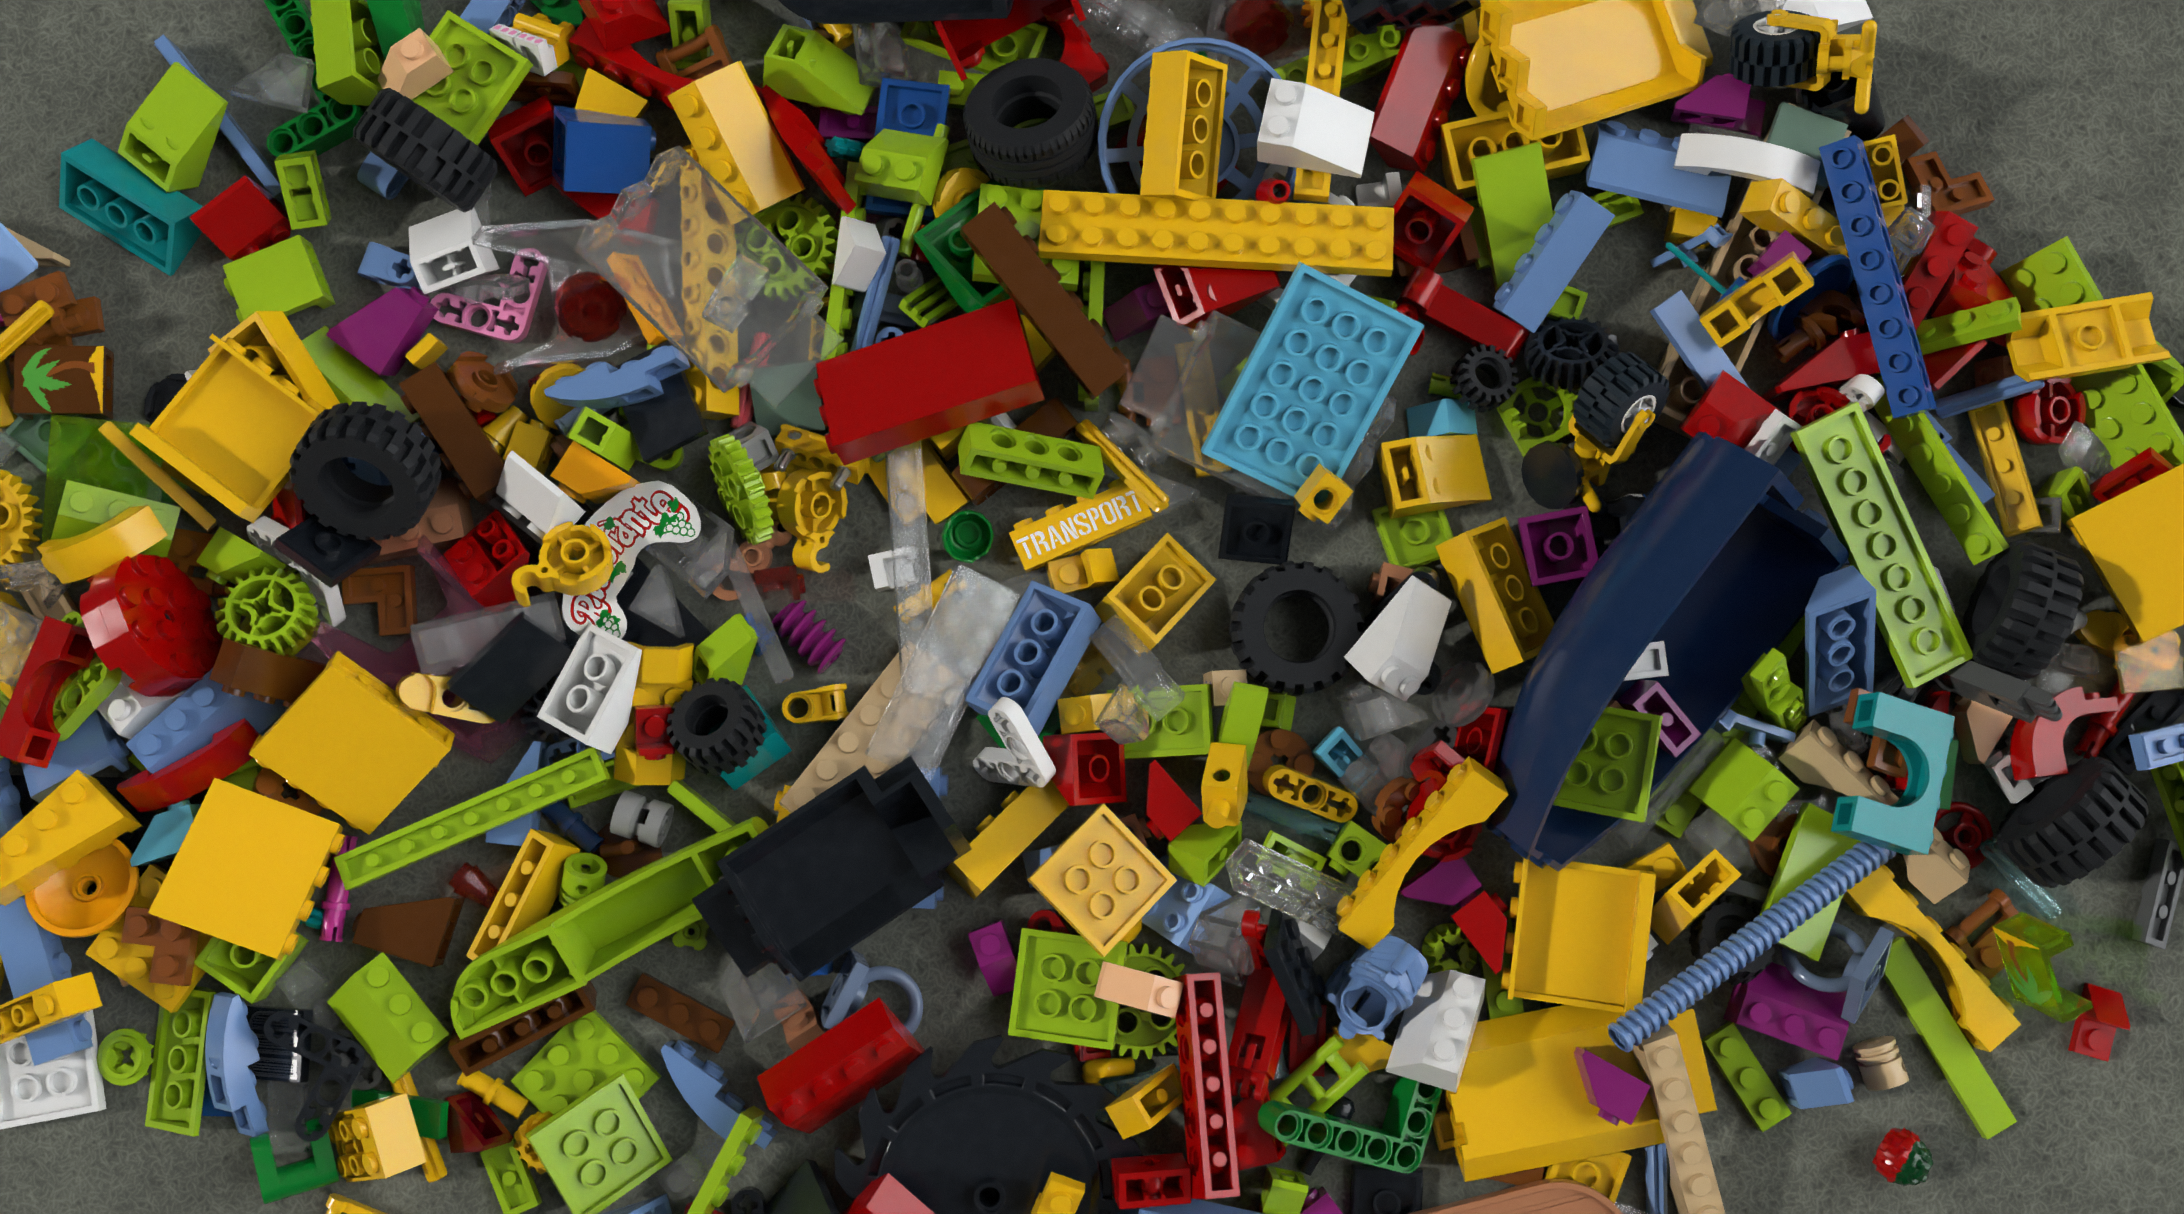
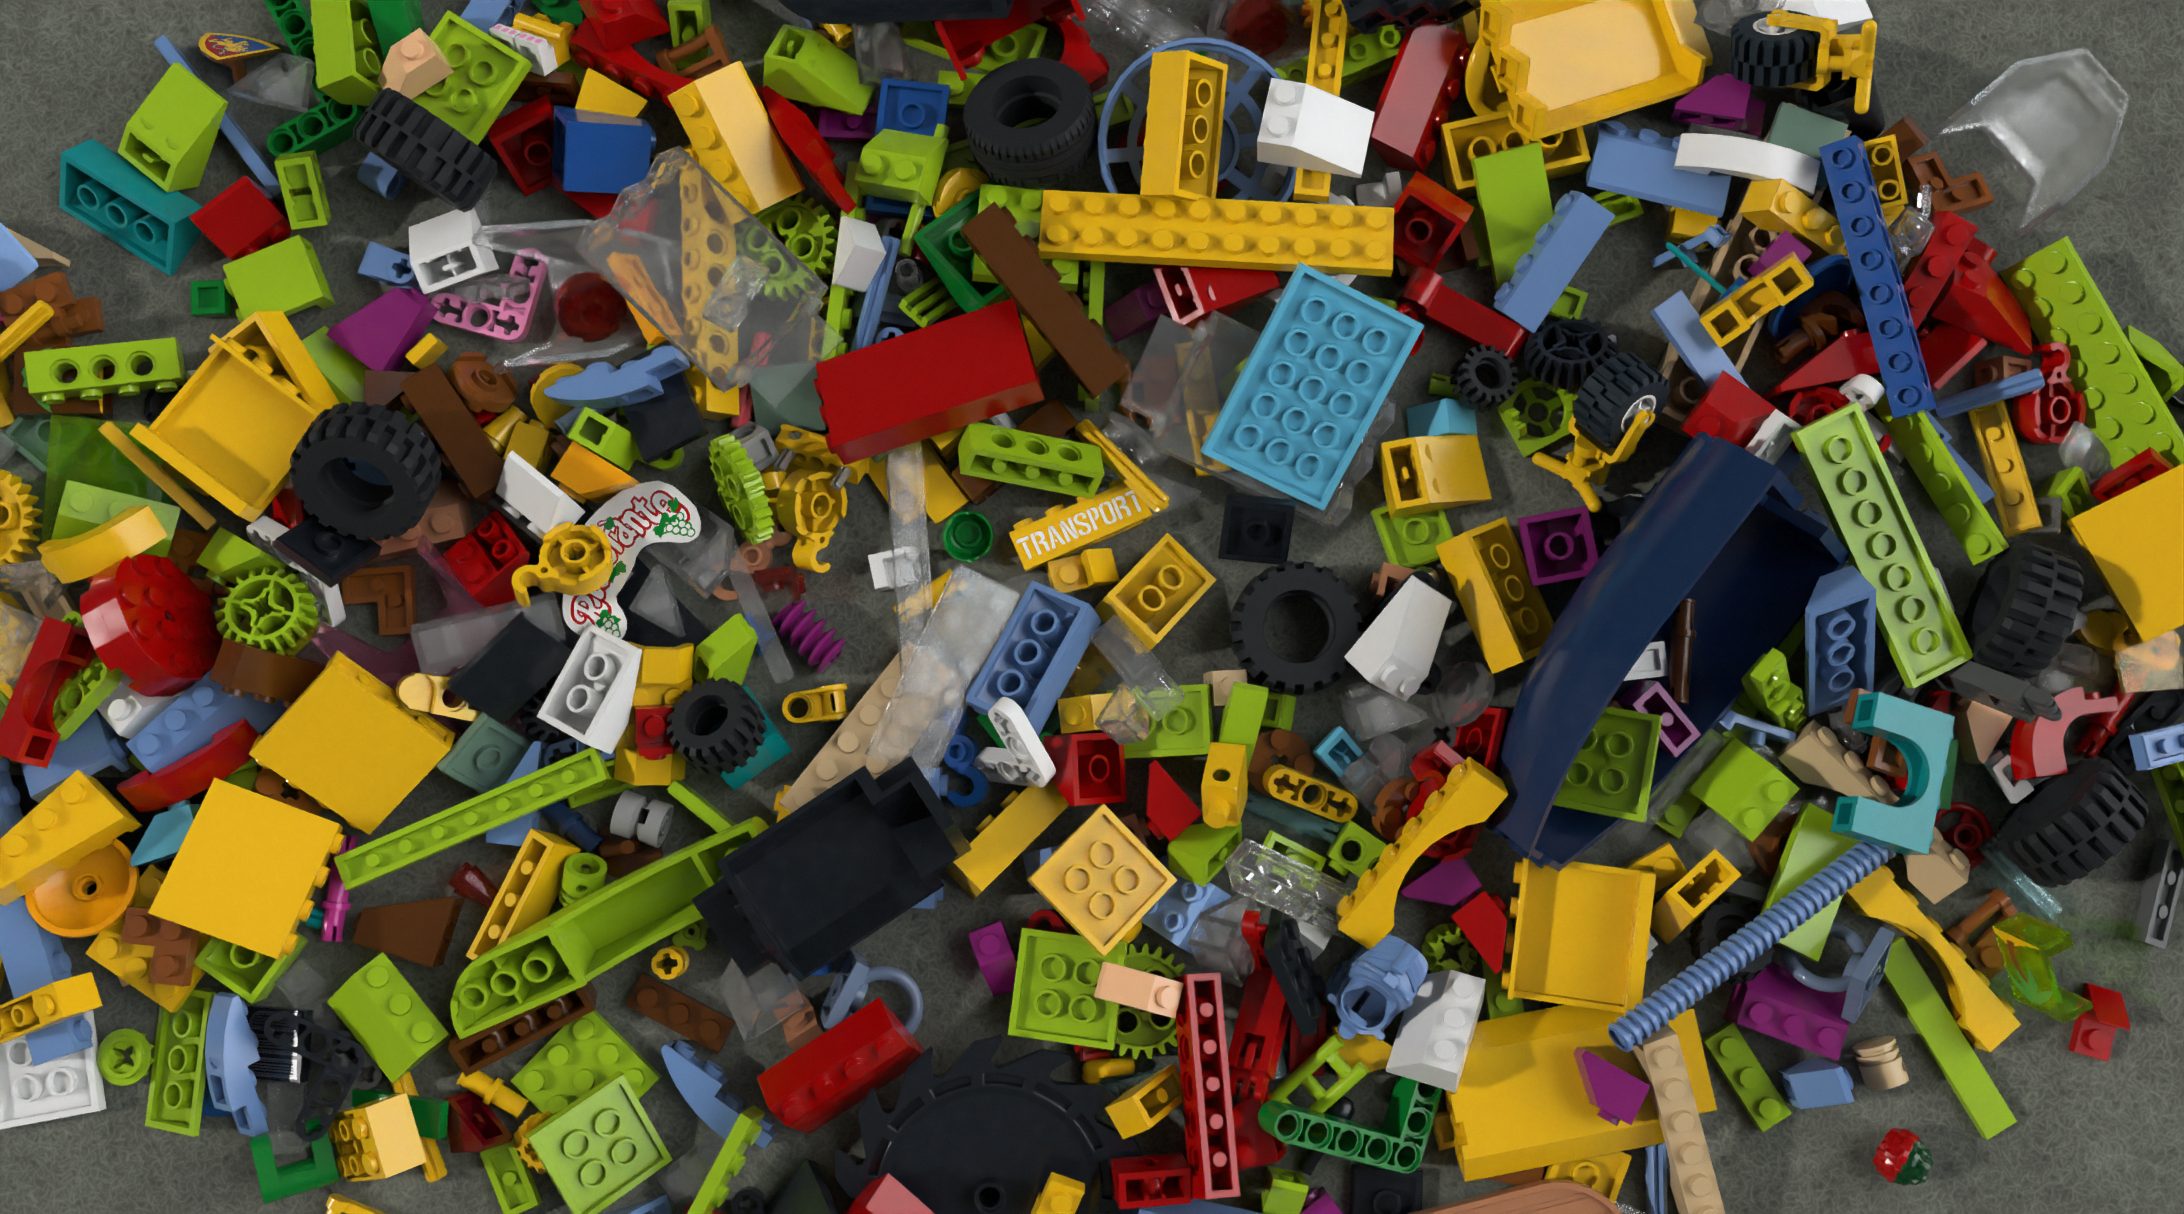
(46, 369): none -> lime brick
(210, 299): none -> green plate
(233, 50): none -> shield
(384, 388): none -> reddish brown slope
(485, 754): none -> sand green tile
(673, 952): none -> yellow bush
(844, 148): teal axle -> none
(961, 757): none -> blue piece
(1265, 191): red cone -> none
(1320, 480): yellow brick -> none
(1552, 474): black tile -> none
(1680, 651): none -> reddish brown pin
(1969, 325): lime plate -> none
(2052, 121): none -> clear windscreen
(2085, 339): yellow piece -> none

